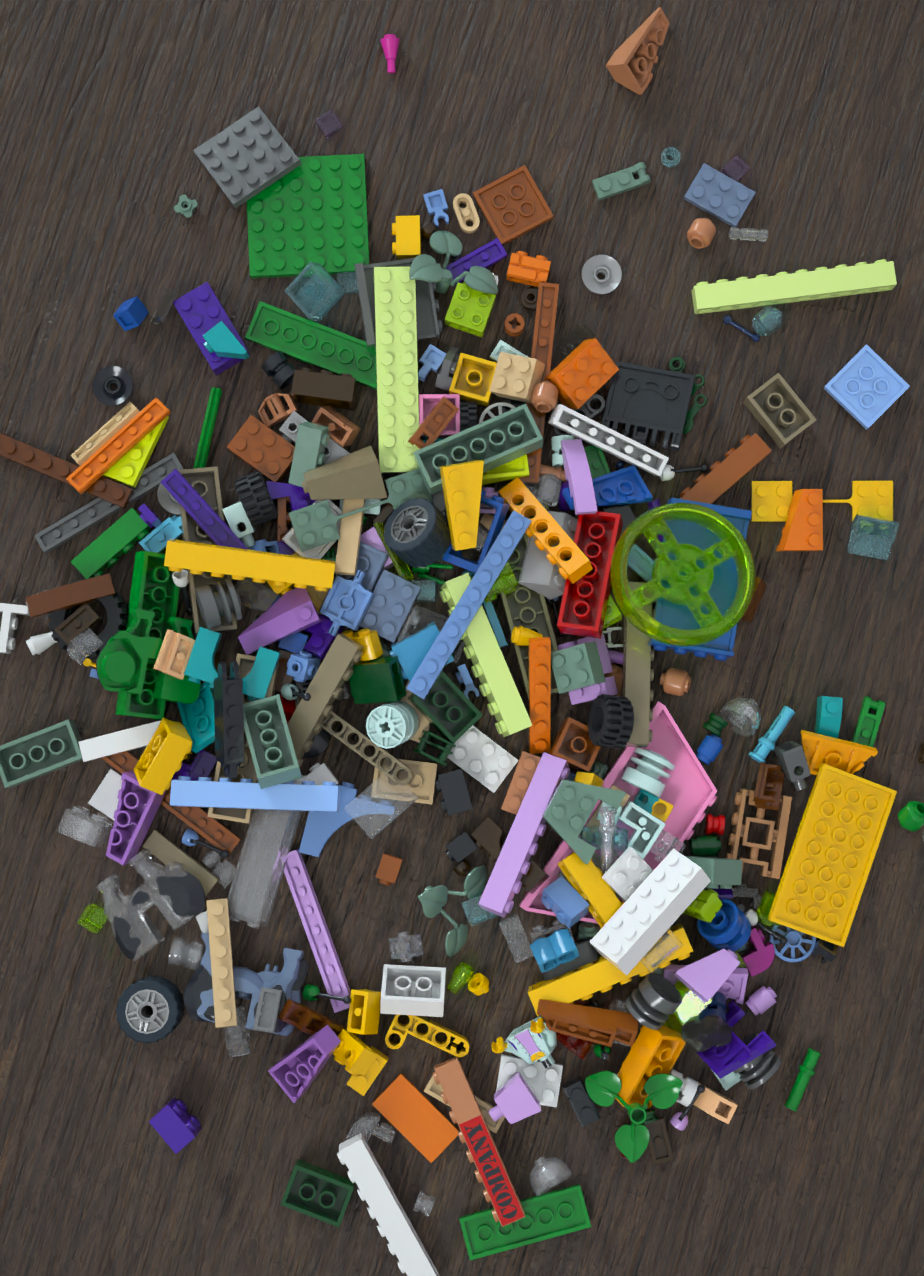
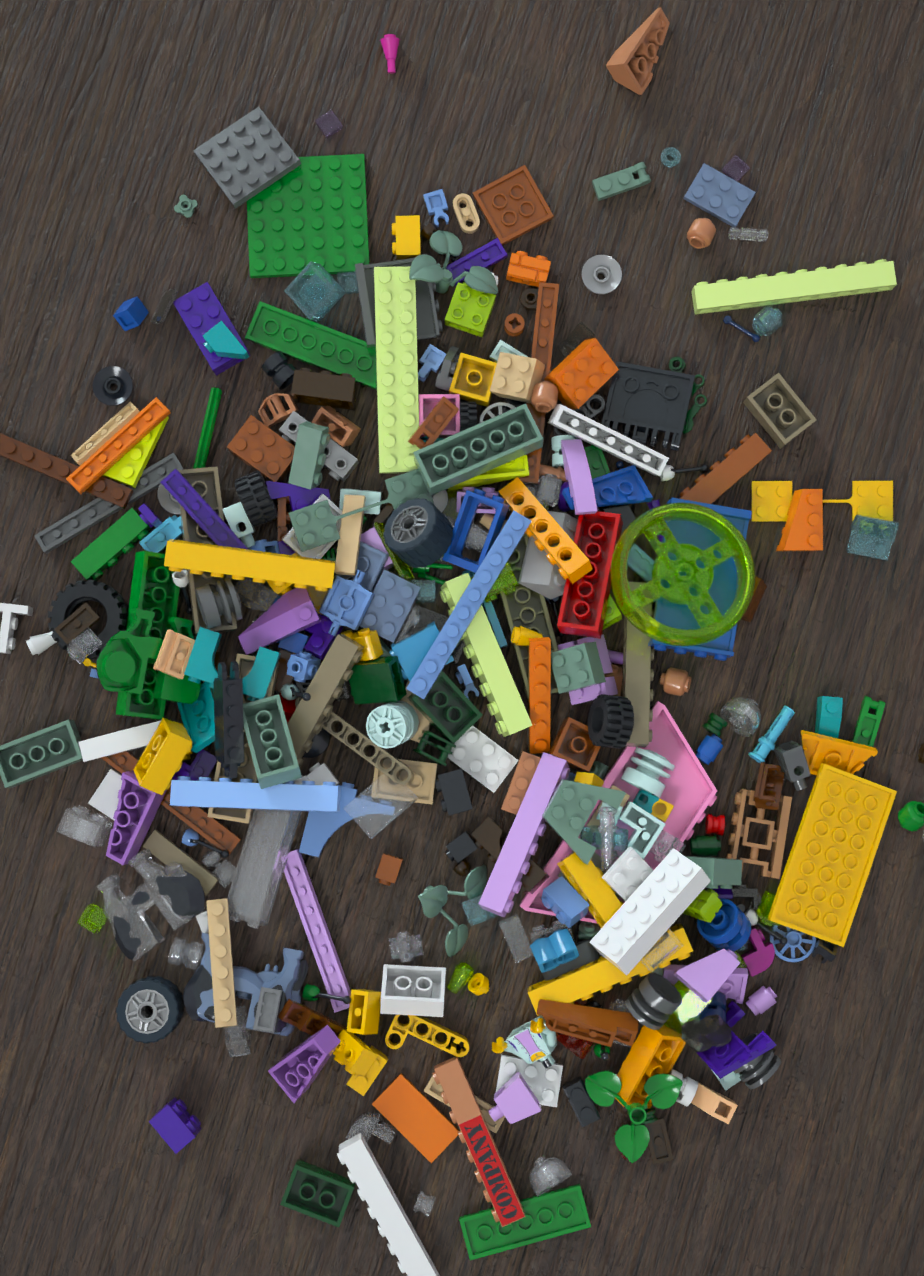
(69, 595): reddish brown slope -> none
(346, 478): dark tan slope -> none
(462, 499): yellow wedge -> none
(609, 630): white piece -> none
(680, 1119): hinge -> none
(802, 1079): green pin -> none
(866, 387): light blue plate -> none

